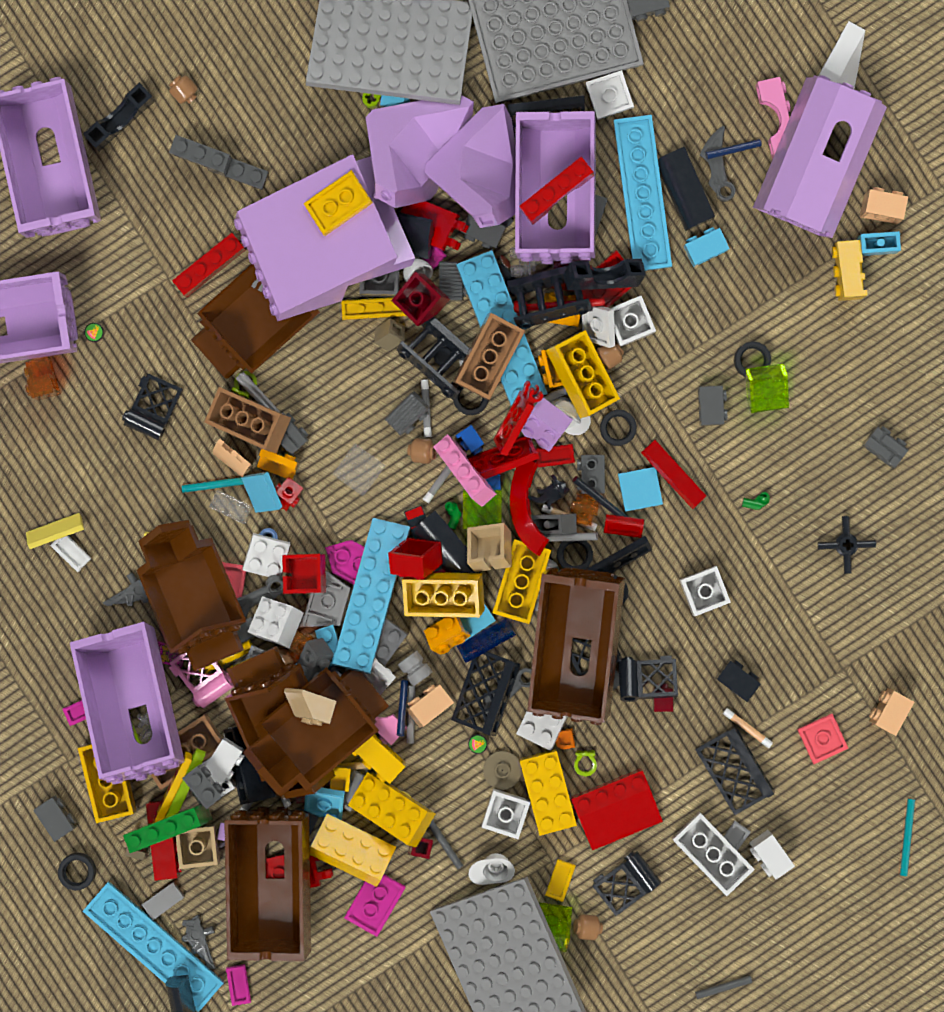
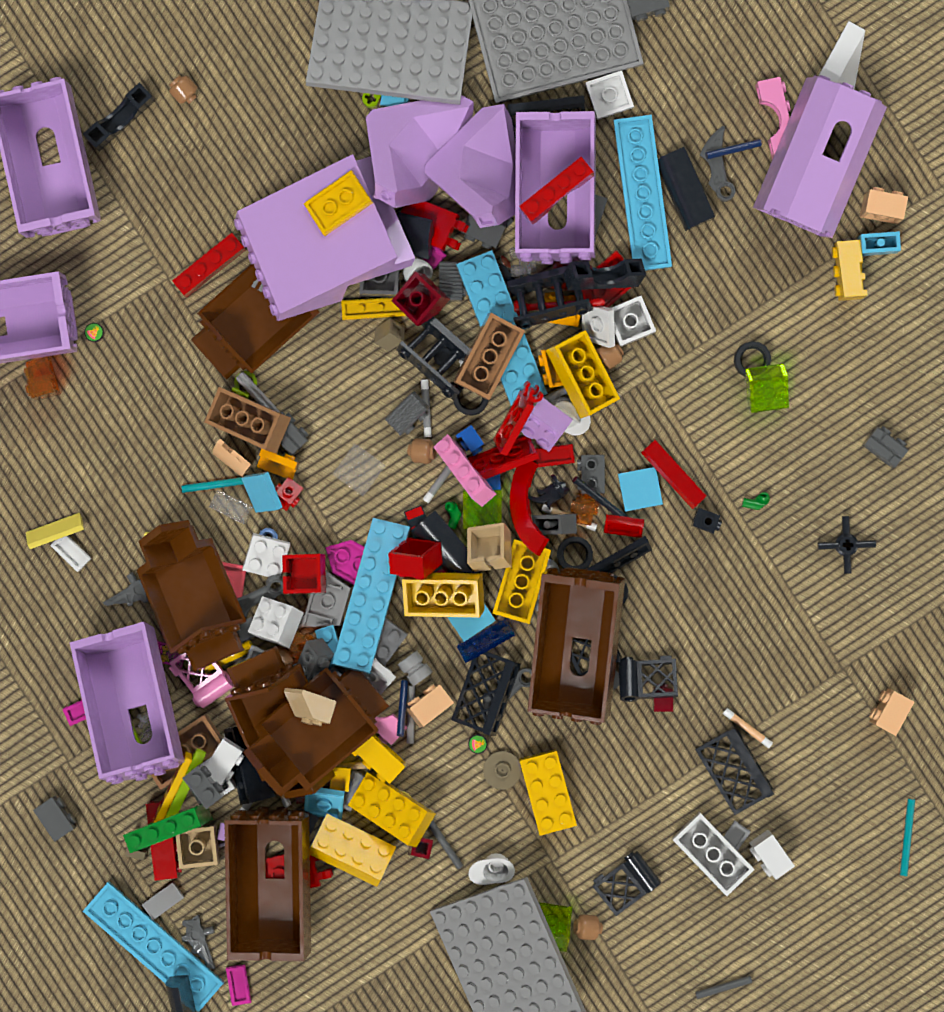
(62, 871): black tyre -> none
(107, 799): yellow brick -> none
(146, 421): black piece -> none
(218, 162): dark grey bracket -> none
(375, 904): dark pink tile -> none
(446, 634): light orange bracket -> none
(505, 813): white brick -> none
(541, 729): white plate -> none
(560, 880): yellow tile -> none
(565, 739): orange tile -> none
(572, 537): light grey bar -> none
(580, 754): lime piece -> none
(616, 809): red slope -> none
(618, 413): black tyre -> none
(699, 521): none -> black brick
(704, 591): white brick -> none
(706, 246): medium azure brick -> none
(712, 406): dark grey brick -> none
(738, 680): black brick -> none
(822, 738): coral tile -> none

